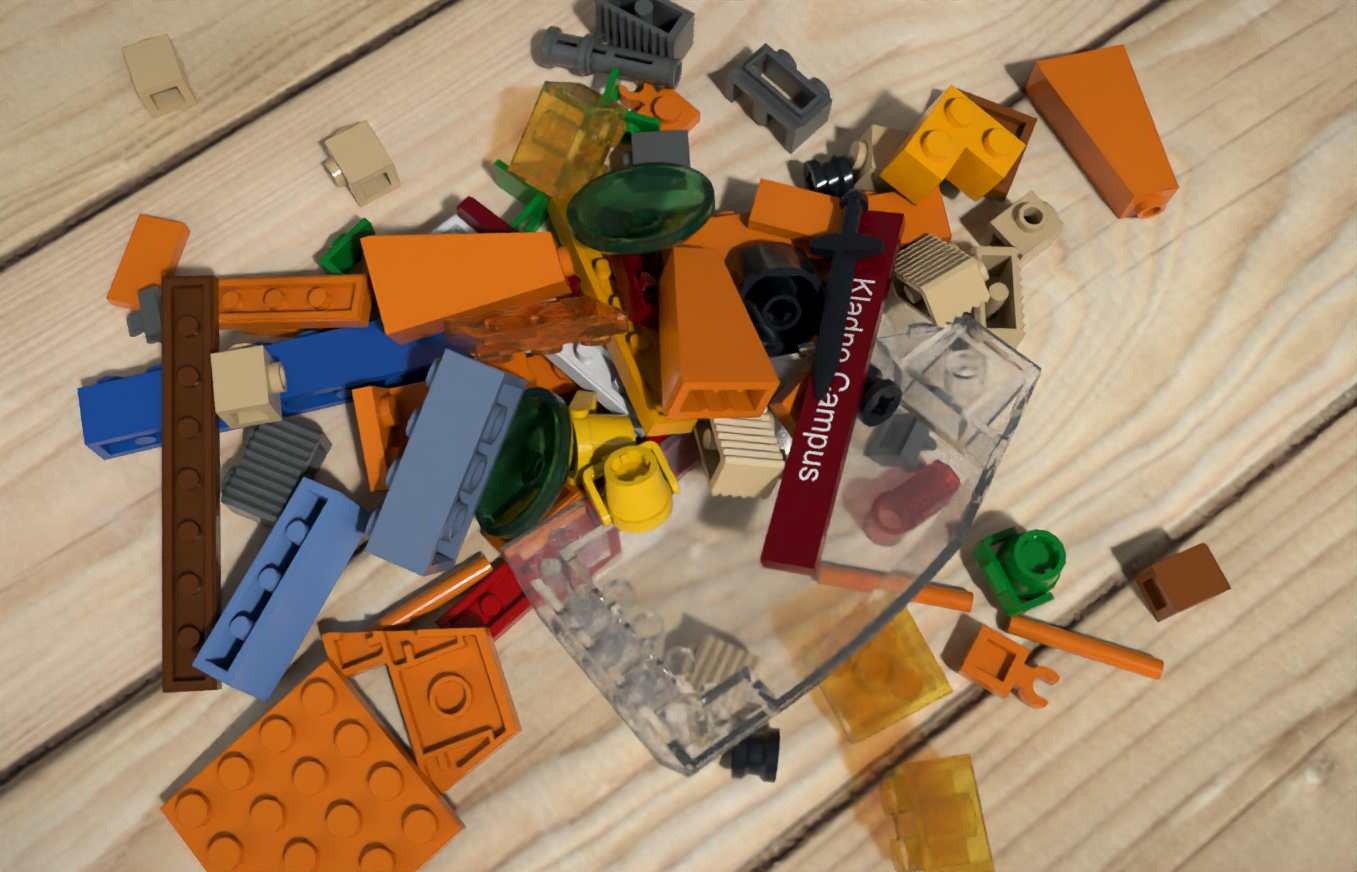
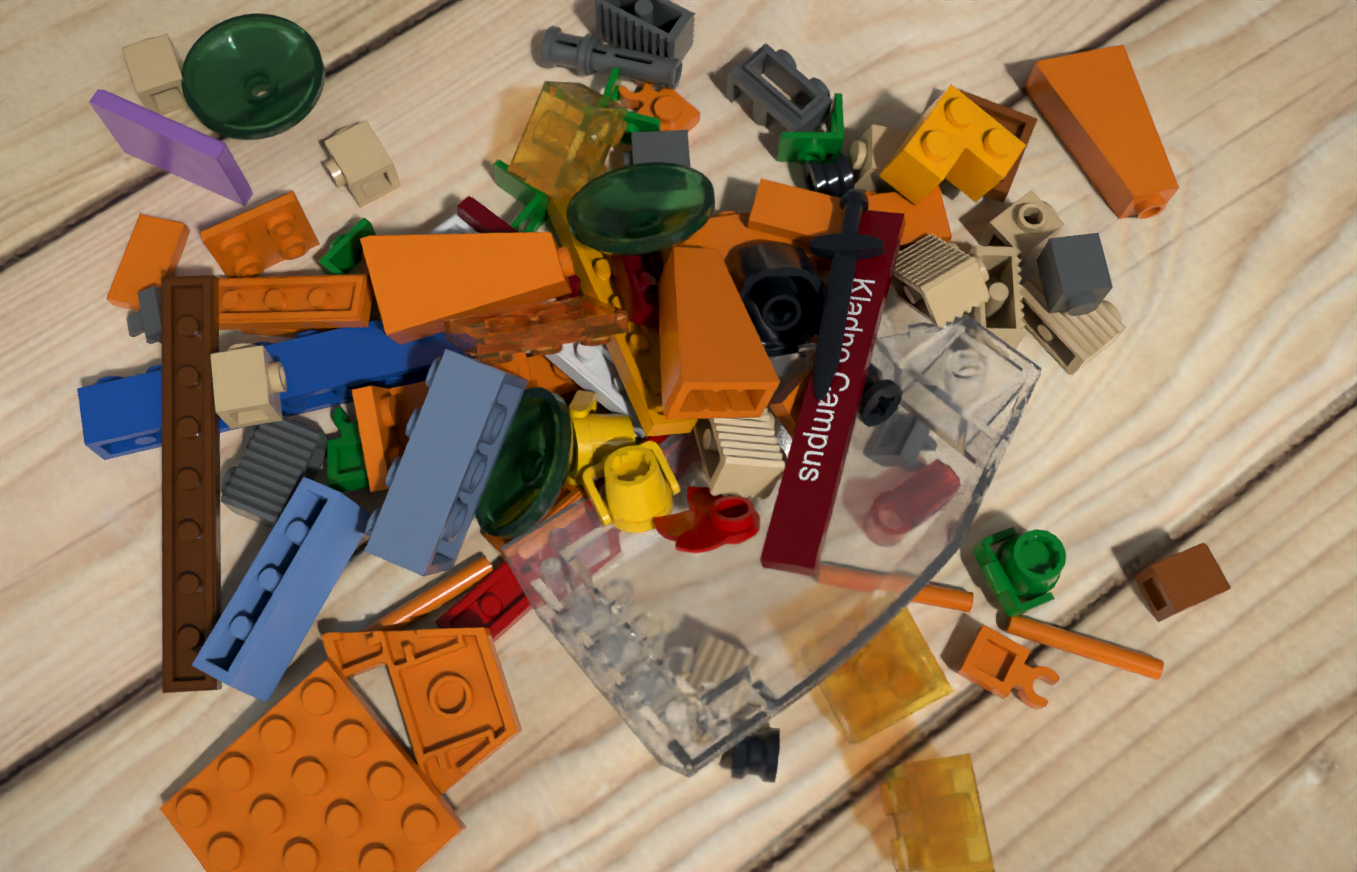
(172, 146): none -> medium lavender tile
(249, 57): none -> clear green dish
(260, 237): none -> orange bracket
(345, 456): none -> green plate
(709, 522): none -> red plate
(814, 145): none -> green bracket
(1069, 338): none -> tan brick
(1074, 274): none -> dark grey brick

